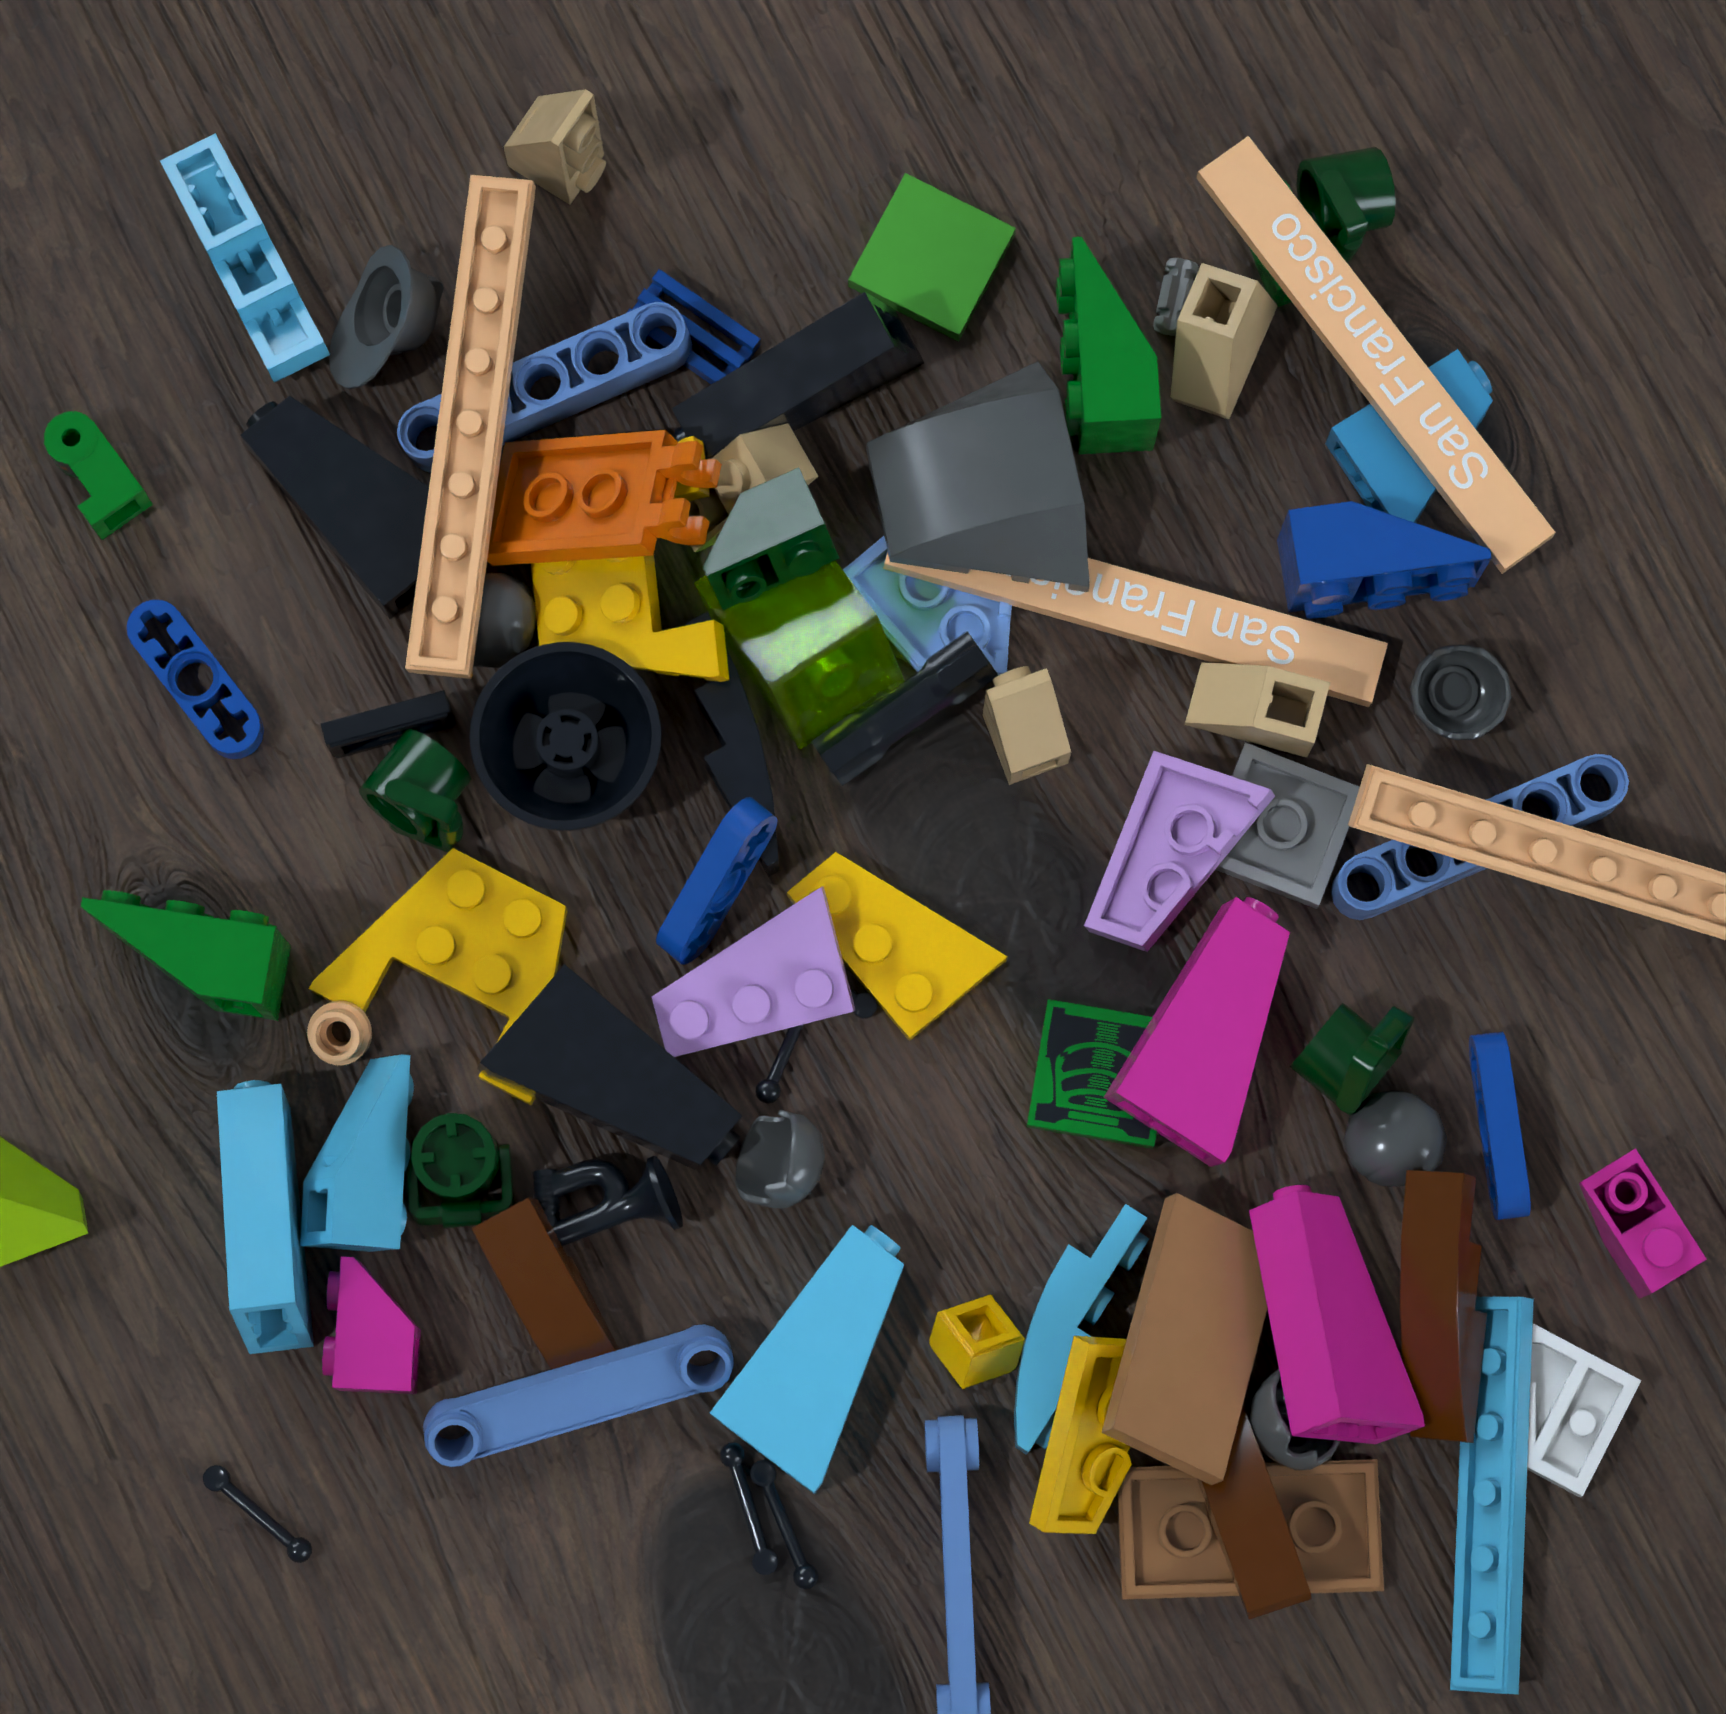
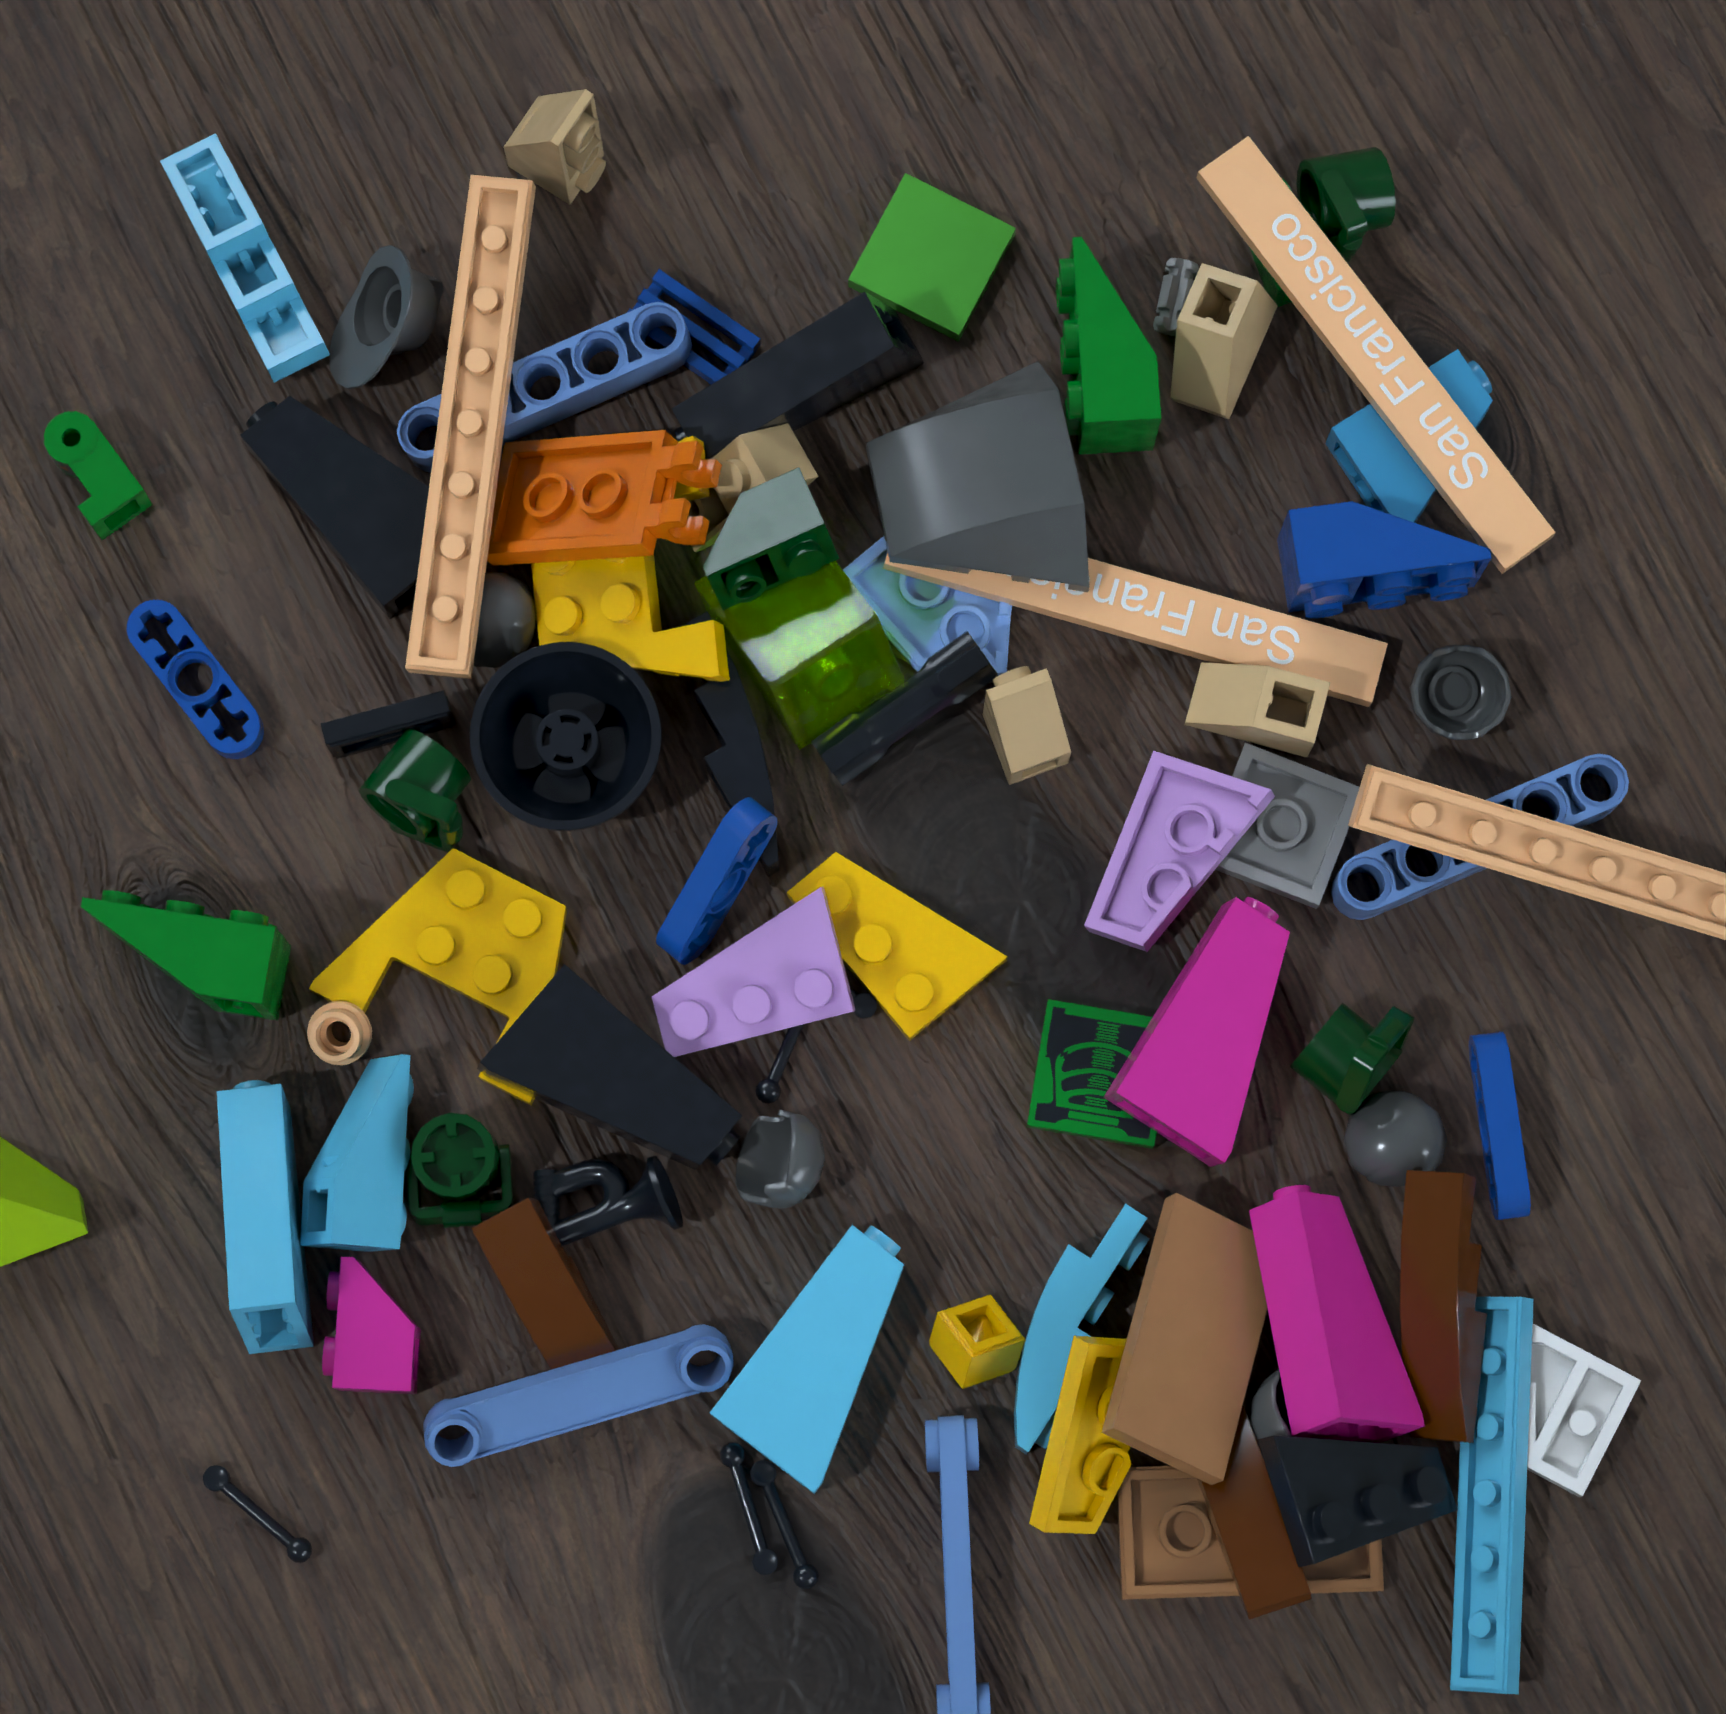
(1352, 1491): none -> black wing
(1639, 1225): dark pink slope -> none

